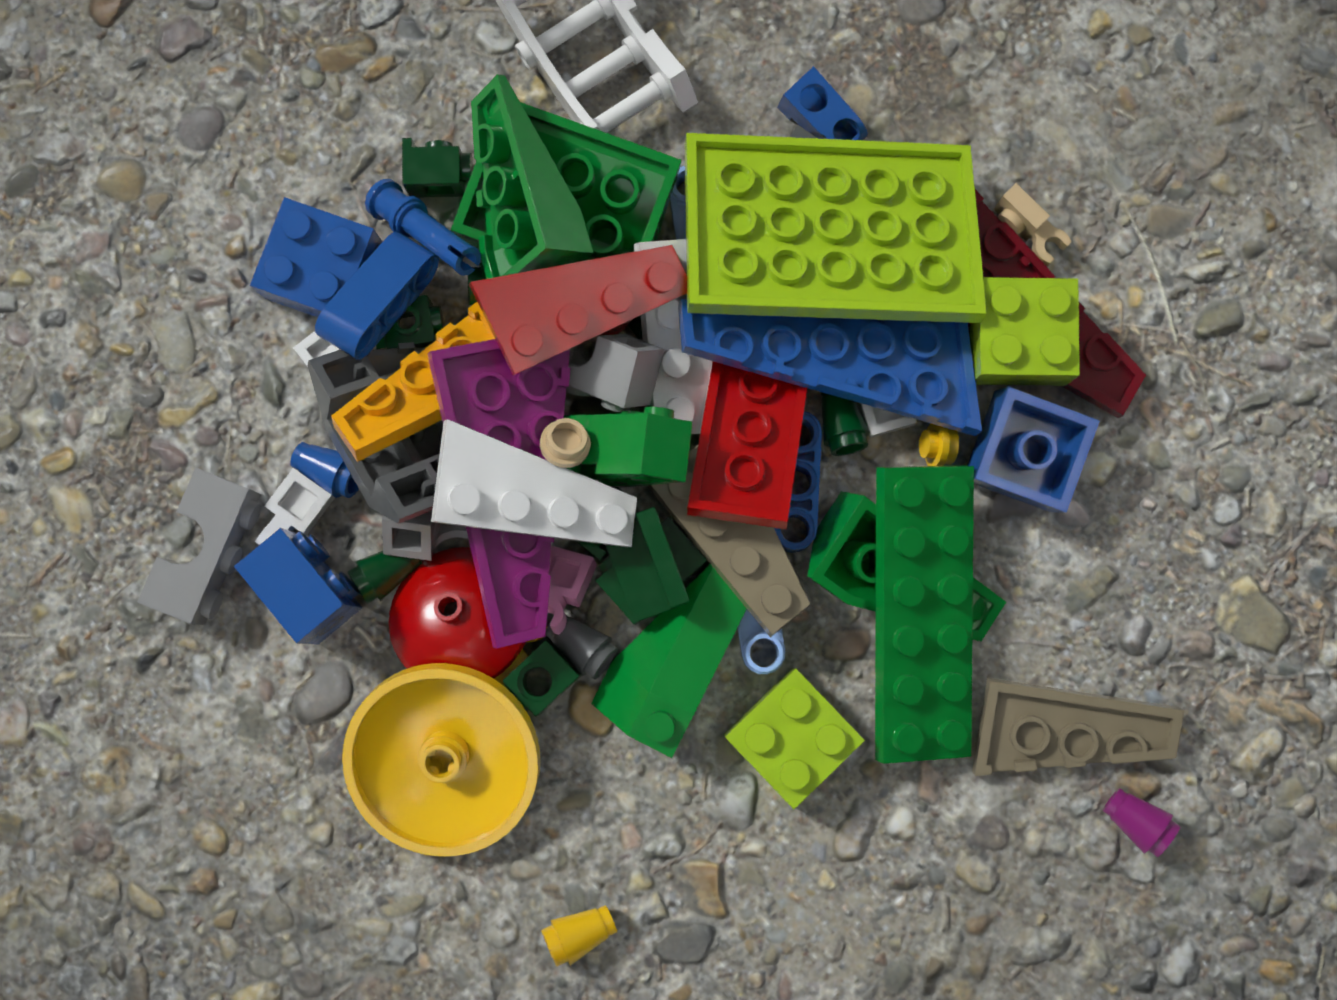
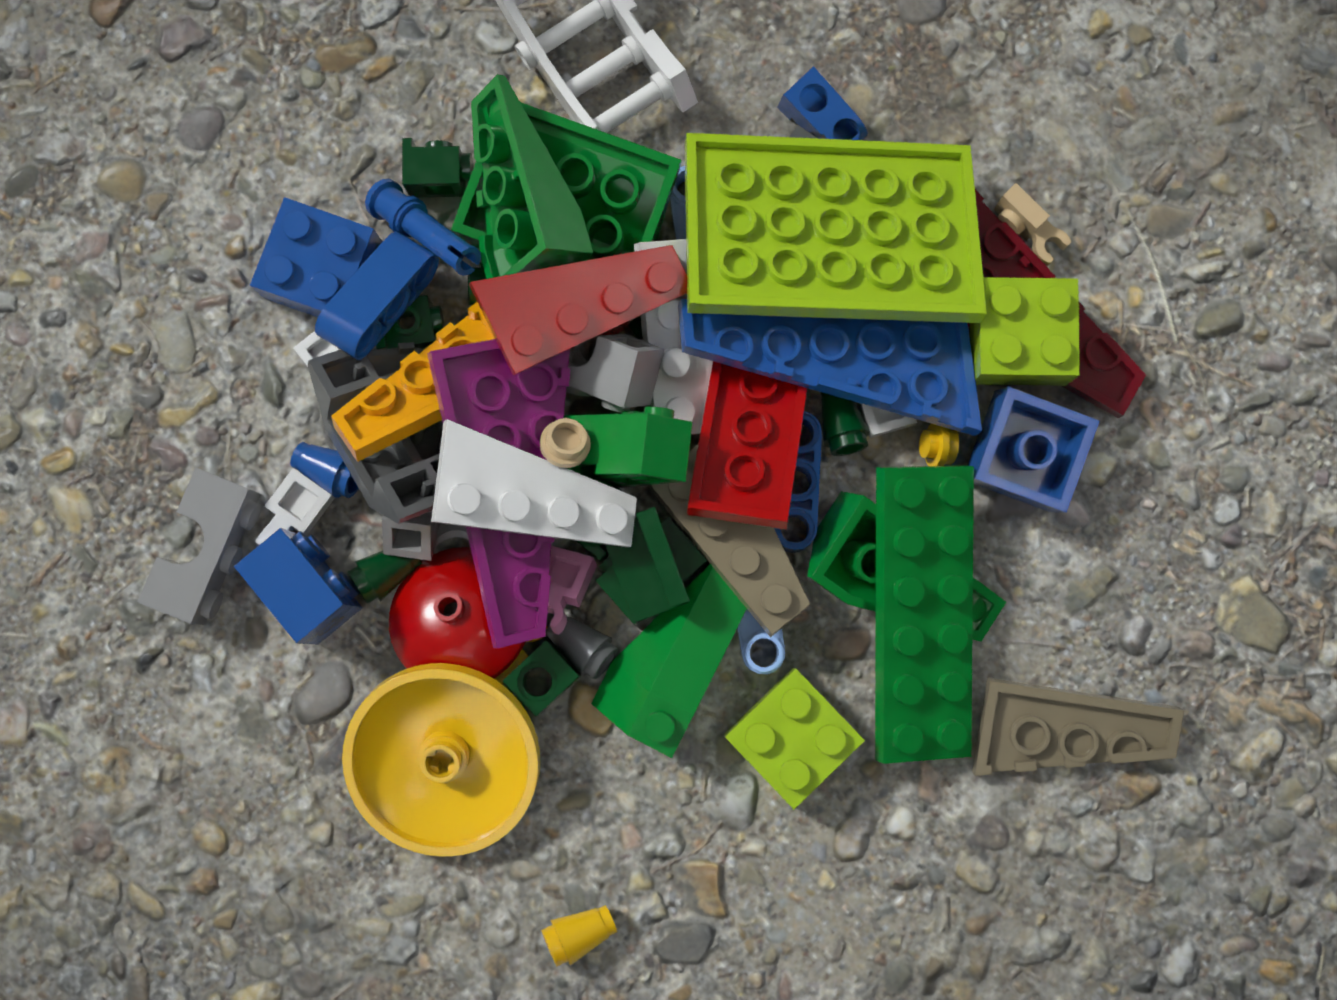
(1142, 822): magenta cone -> none

